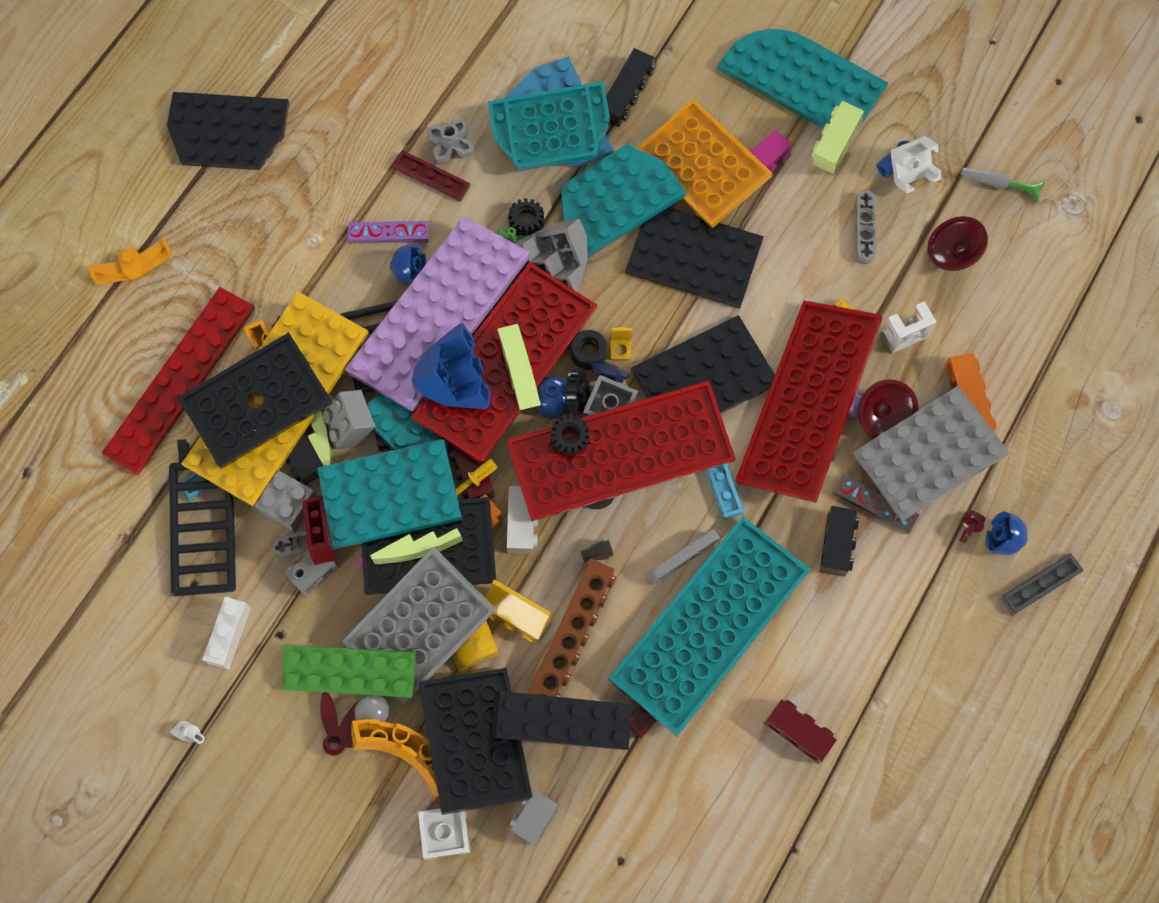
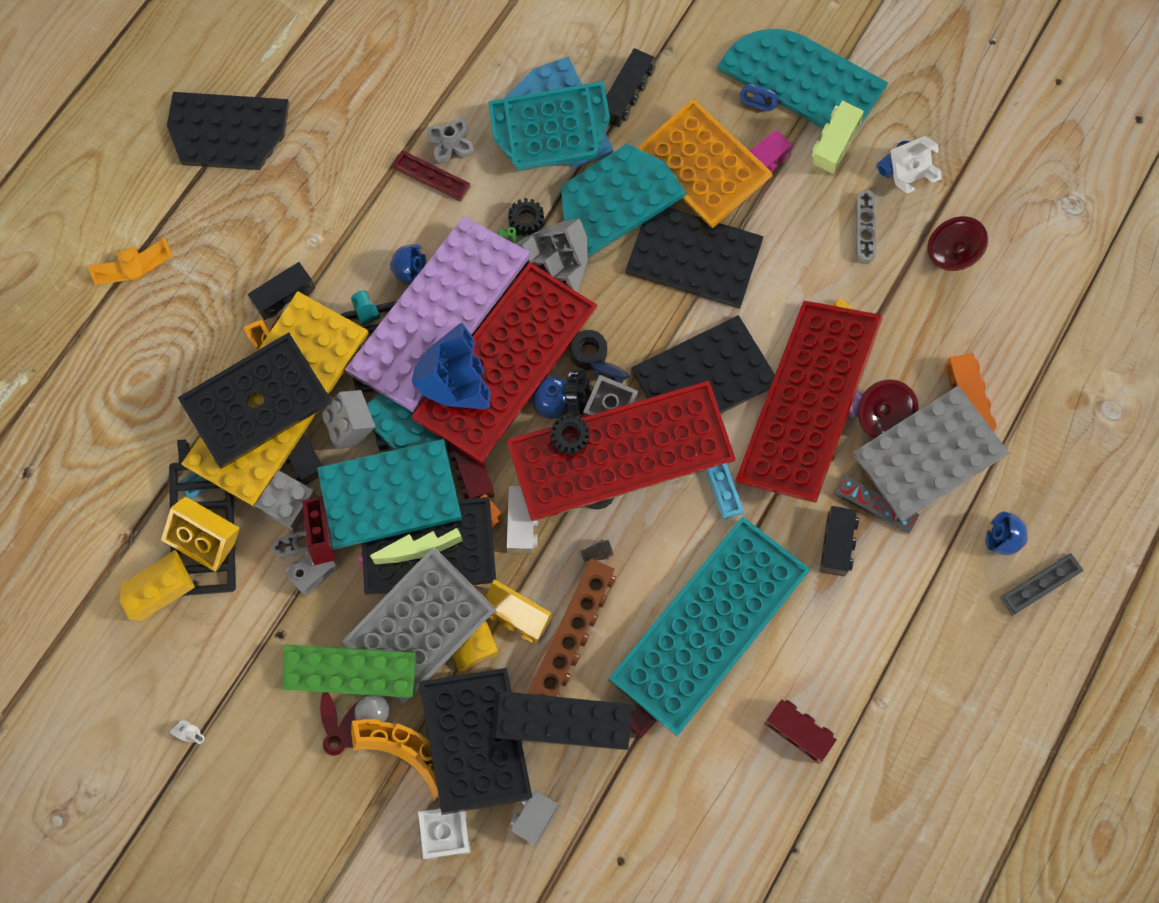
(155, 587): none -> yellow slope
(184, 370): red plate -> none
(199, 533): none -> yellow slope
(226, 633): white brick -> none
(280, 290): none -> black brick
(321, 439): yellowish green slope -> none
(364, 307): none -> teal leg
(388, 232): medium lavender tile -> none
(477, 475): yellow piece -> none
(518, 367): yellowish green slope -> none
(620, 336): yellow bracket -> none
(683, 557): light grey beam -> none
(759, 98): none -> blue plate
(907, 336): white panel -> none
(973, 523): dark red piece -> none
(1002, 181): light grey piece -> none

